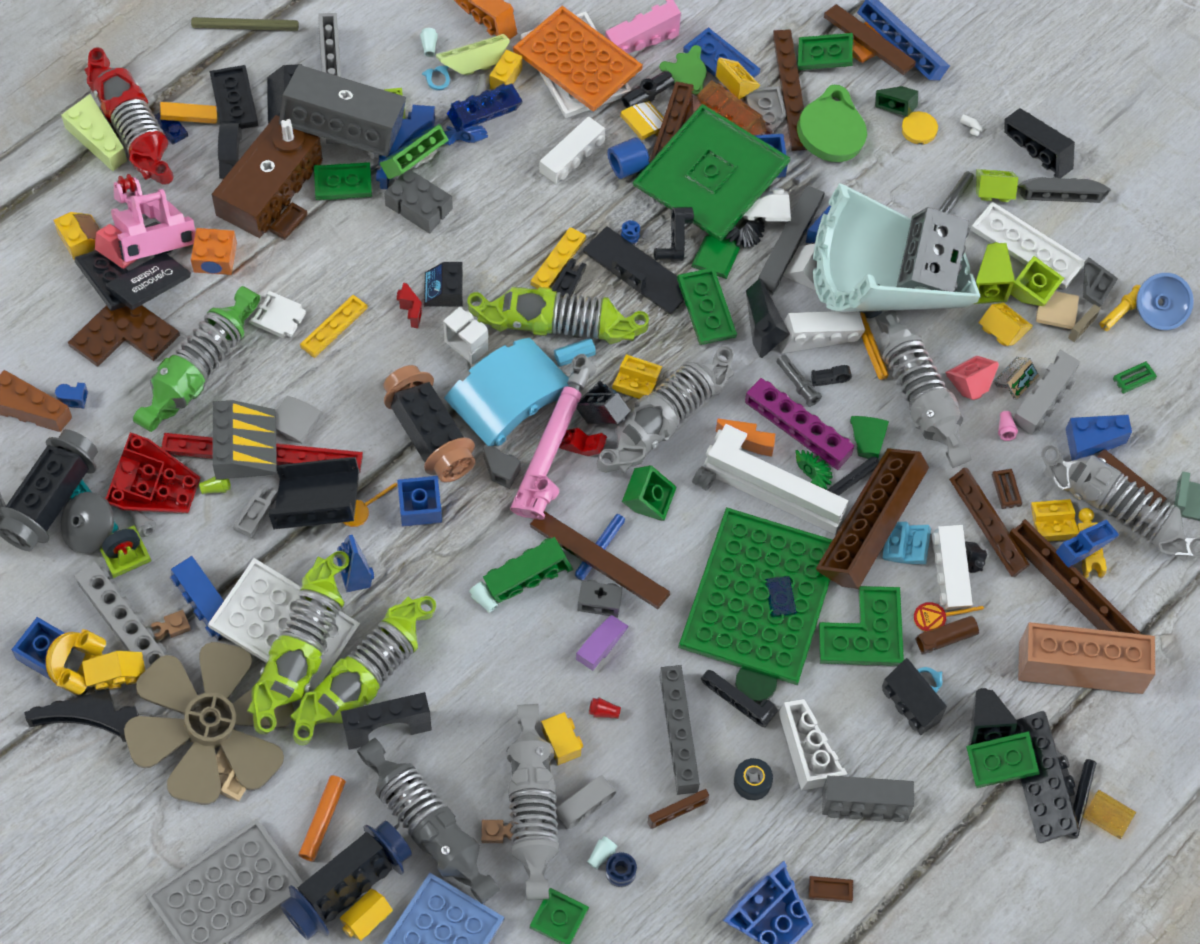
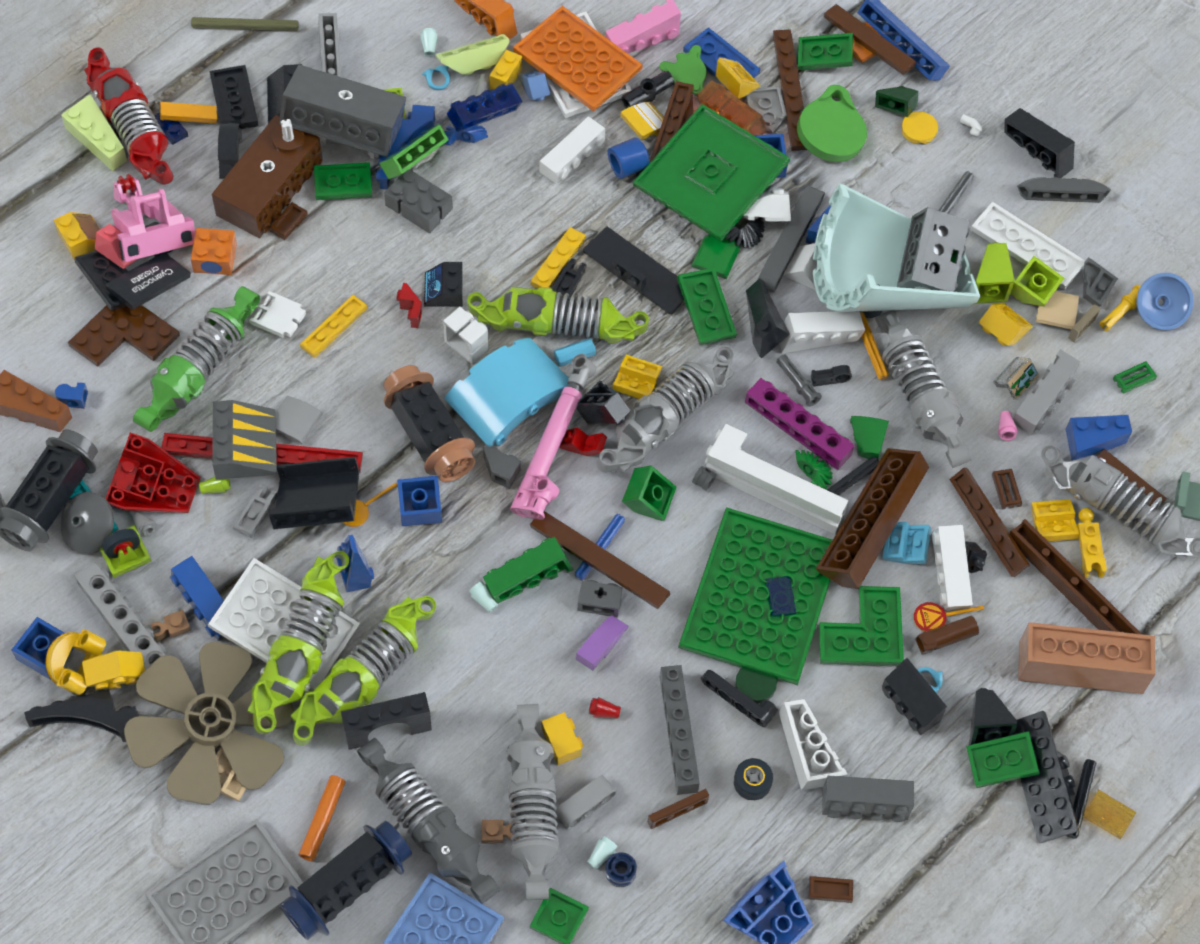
(365, 914): yellow brick -> none
(534, 85): none -> medium blue slope
(634, 230): blue wheel -> none
(679, 217): black beam -> none
(756, 441): orange slope -> none
(973, 376): coral slope -> none
(996, 185): lime slope -> none
(1086, 543): blue slope -> none

